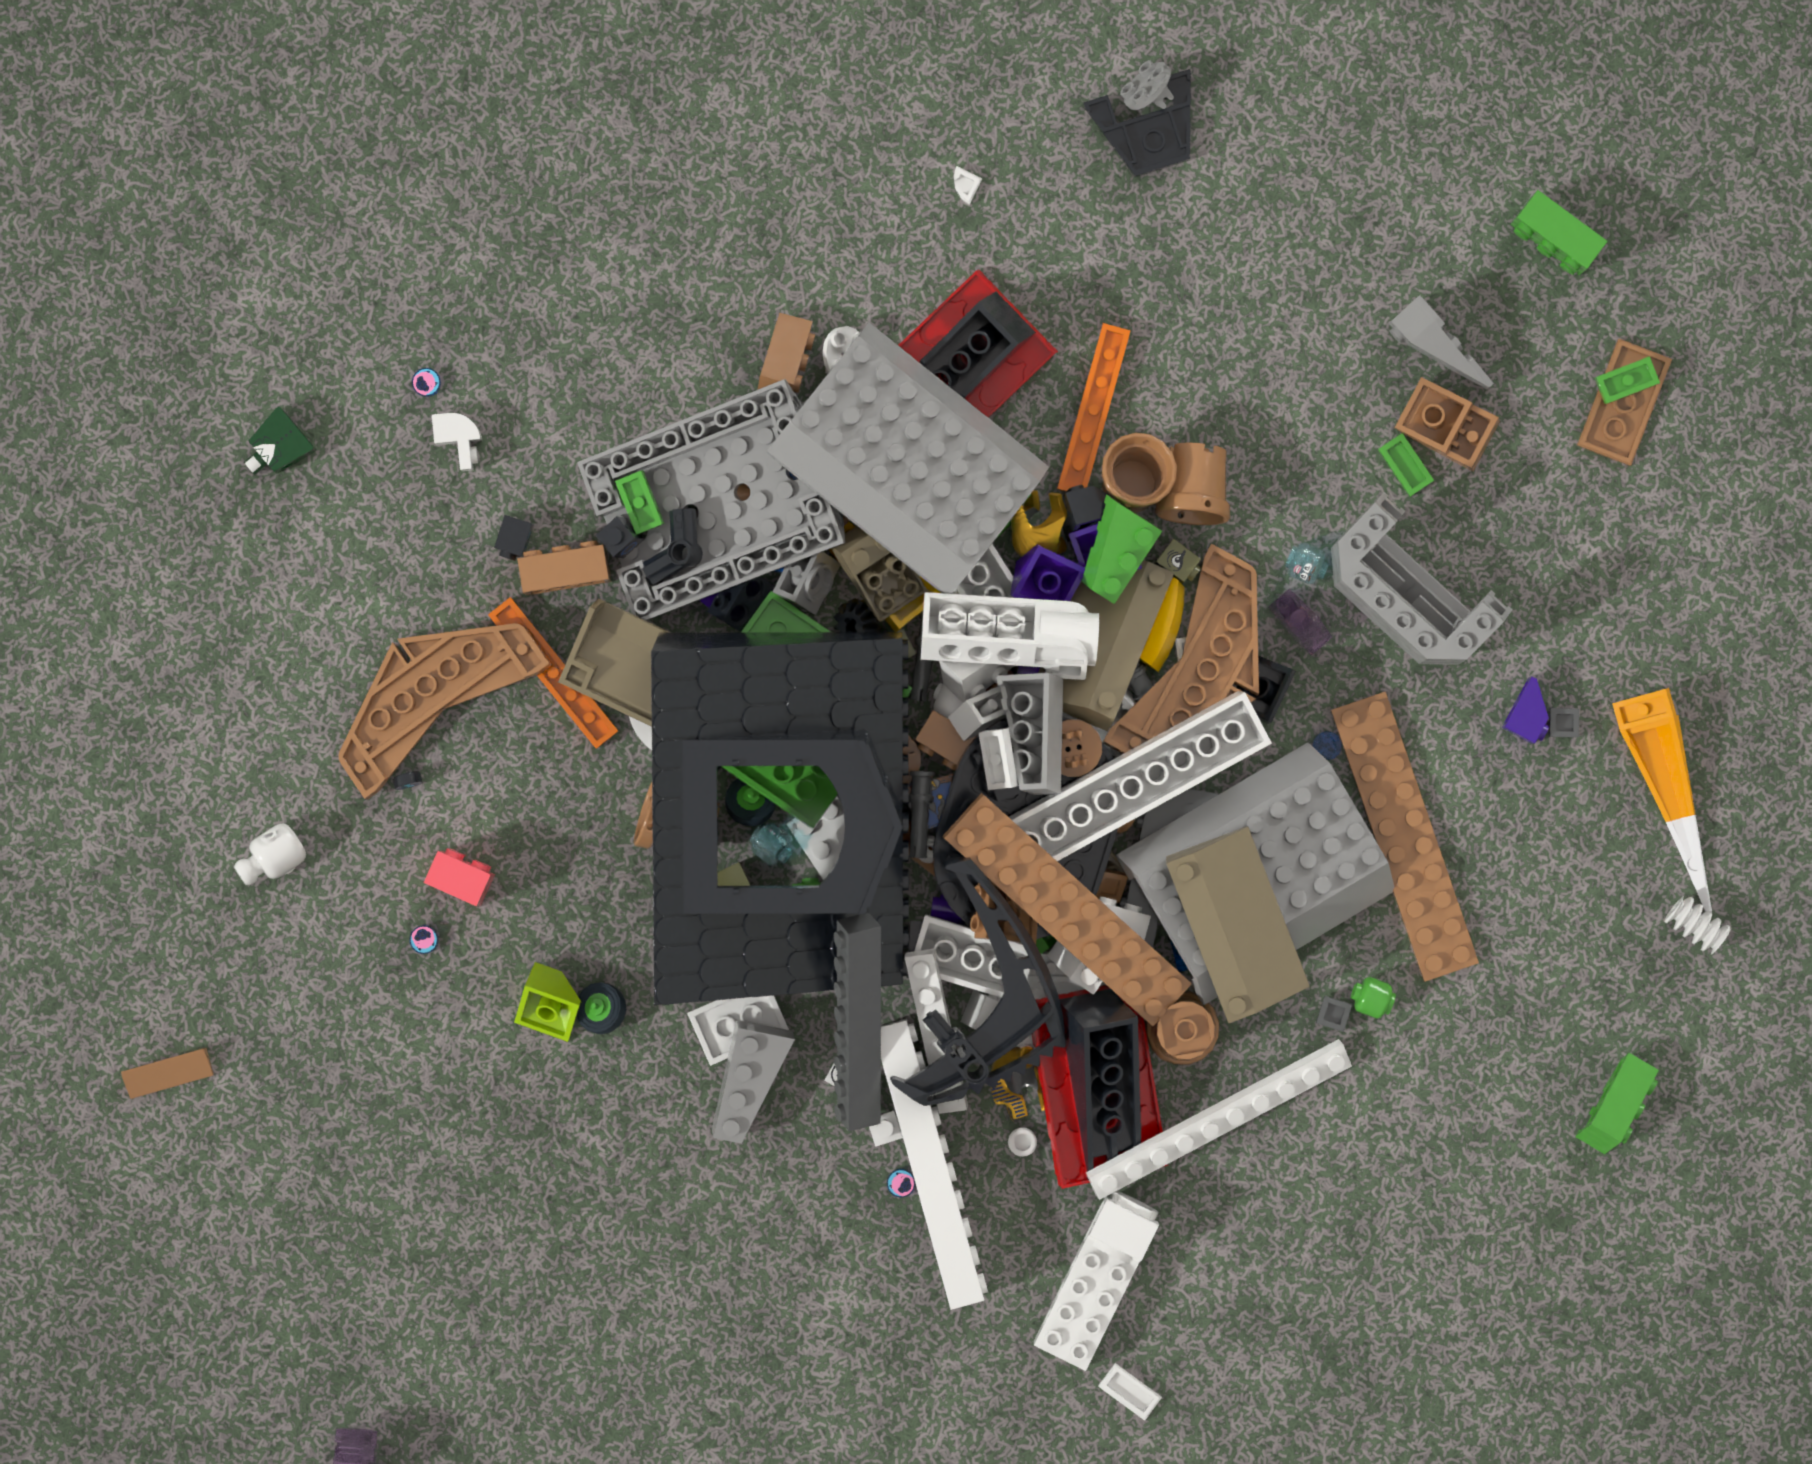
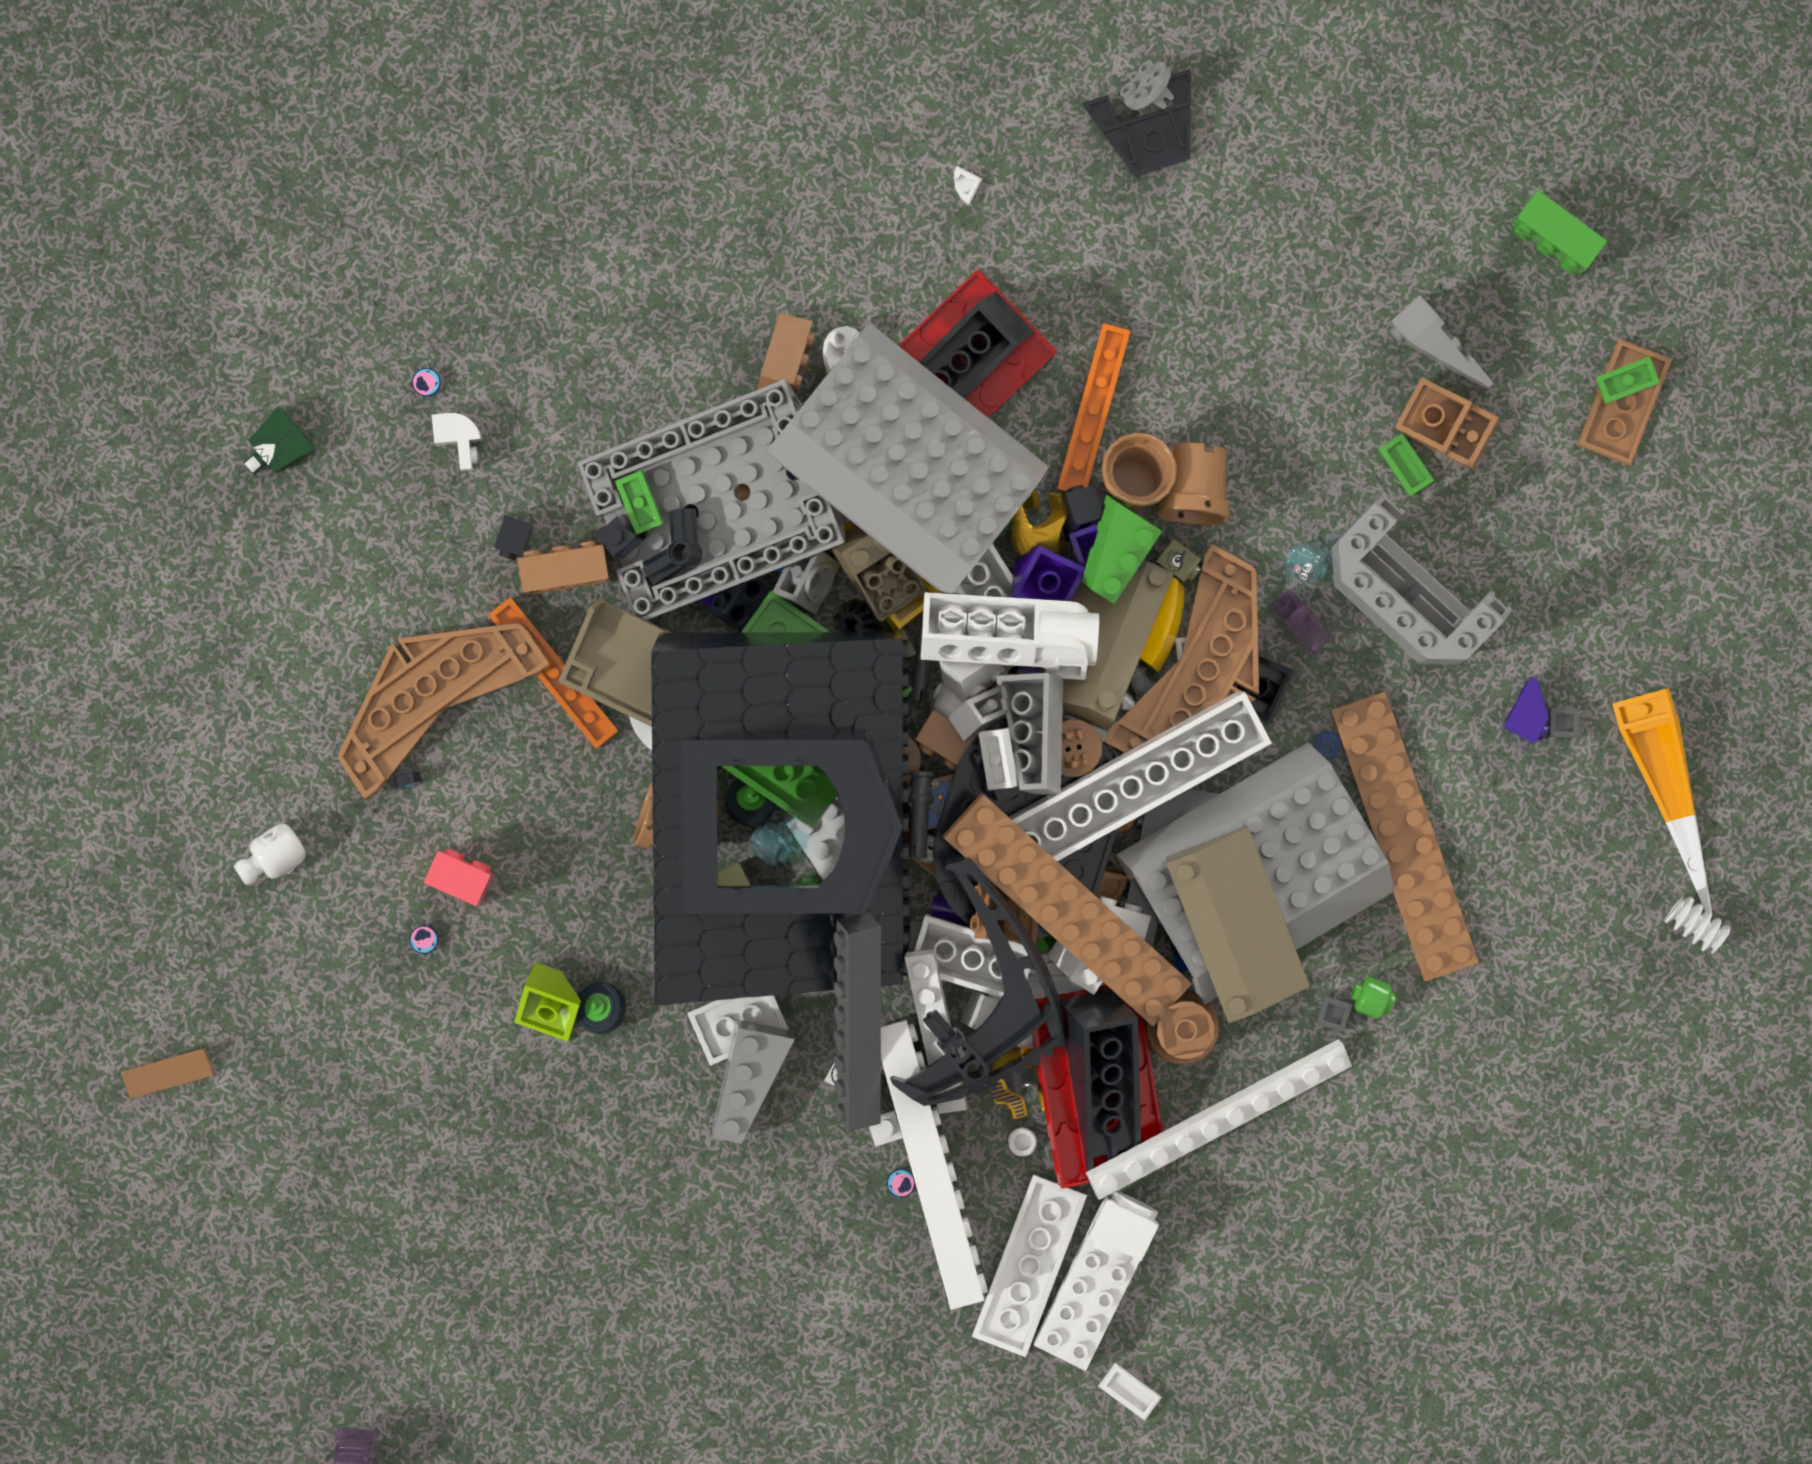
(1029, 1265): none -> white plate
(1619, 1104): bright green wedge -> none

